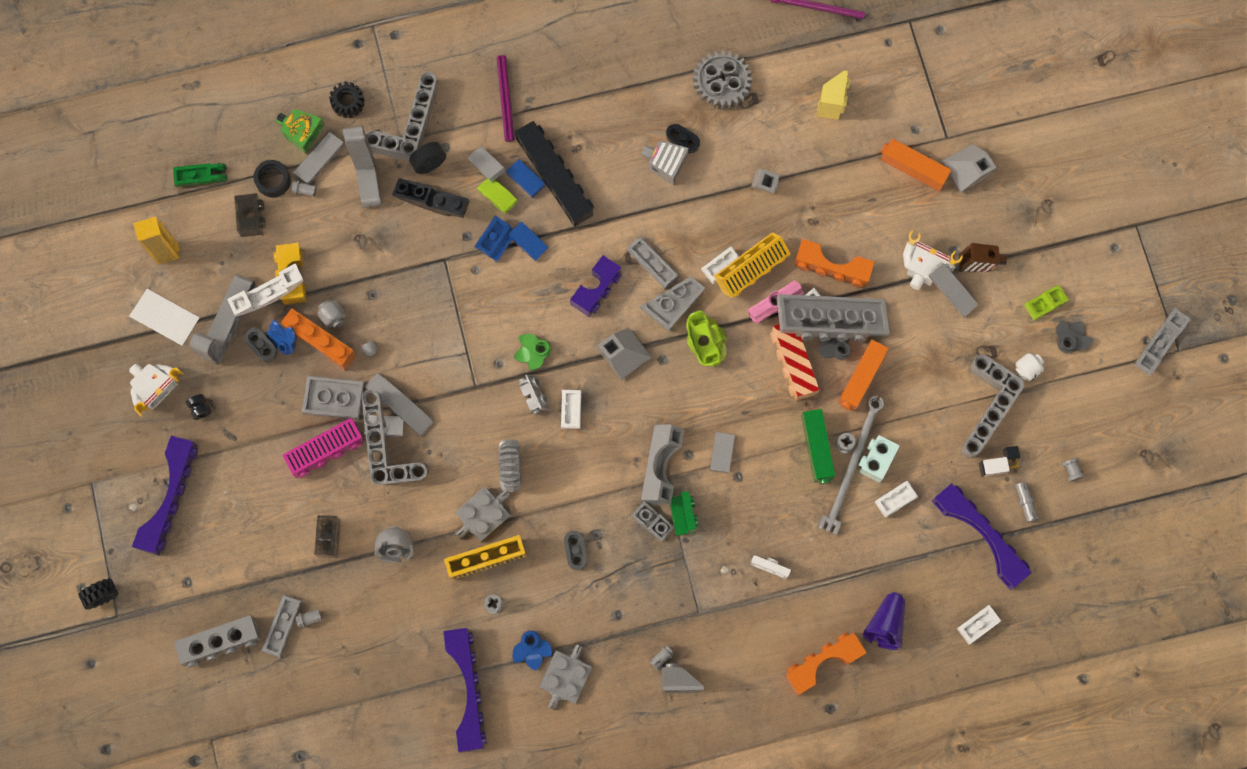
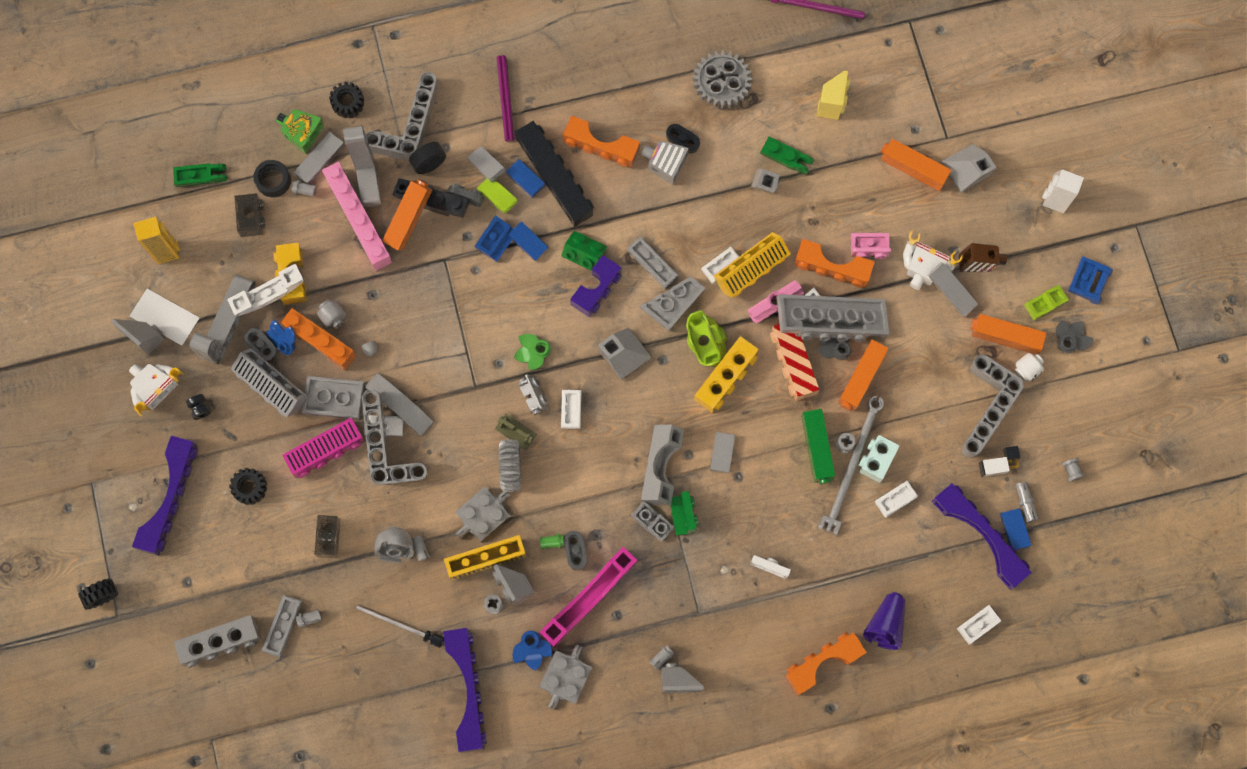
(140, 333): none -> light grey slope
(239, 478): none -> black tyre
(268, 382): none -> light grey brick
(357, 216): none -> bright pink arch
(407, 214): none -> orange brick
(420, 548): none -> light grey pin
(436, 640): none -> piece
(474, 196): none -> dark grey plate
(515, 430): none -> olive hinge
(515, 584): none -> light grey slope
(552, 541): none -> bright green pin
(583, 250): none -> green bracket
(589, 597): none -> dark pink arch
(621, 151): none -> orange arch
(740, 349): none -> yellow brick
(785, 155): none -> green hinge
(870, 245): none -> bright pink bracket
(1008, 334): none -> orange brick
(1015, 529): none -> blue tile
(1062, 190): none -> white wedge
(1084, 278): none -> blue plate
(1161, 341): light grey slope -> none

